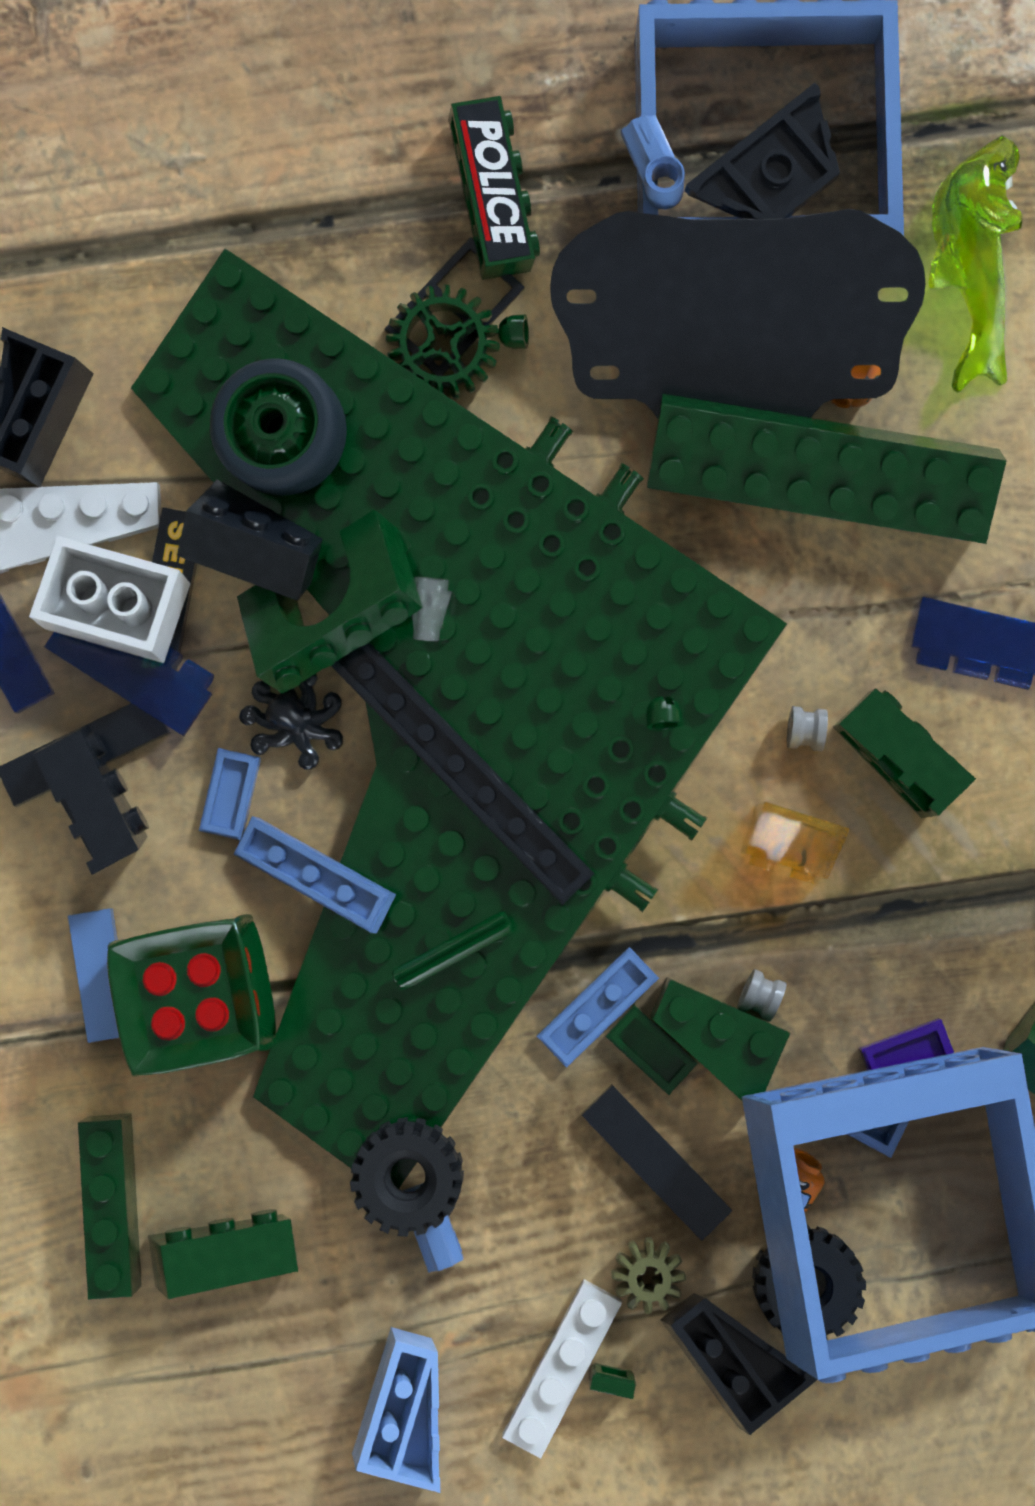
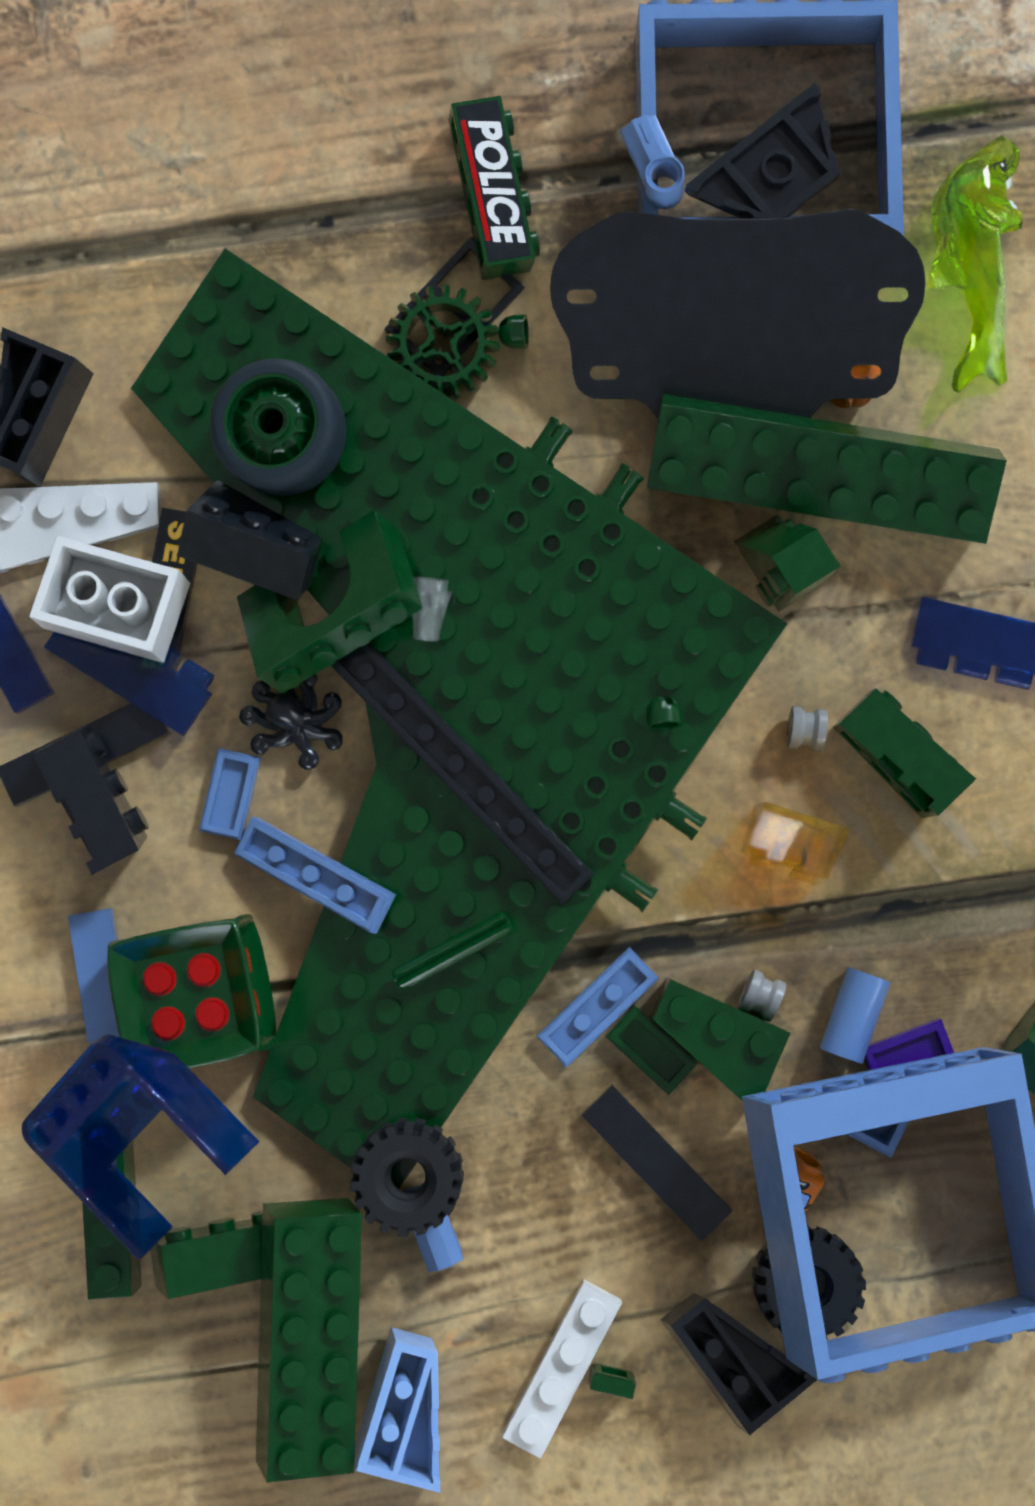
(100, 1111): none -> clear blue windscreen
(308, 1339): none -> dark green brick
(659, 1285): olive gear -> none
(786, 560): none -> dark green wedge
(854, 1015): none -> medium blue brick

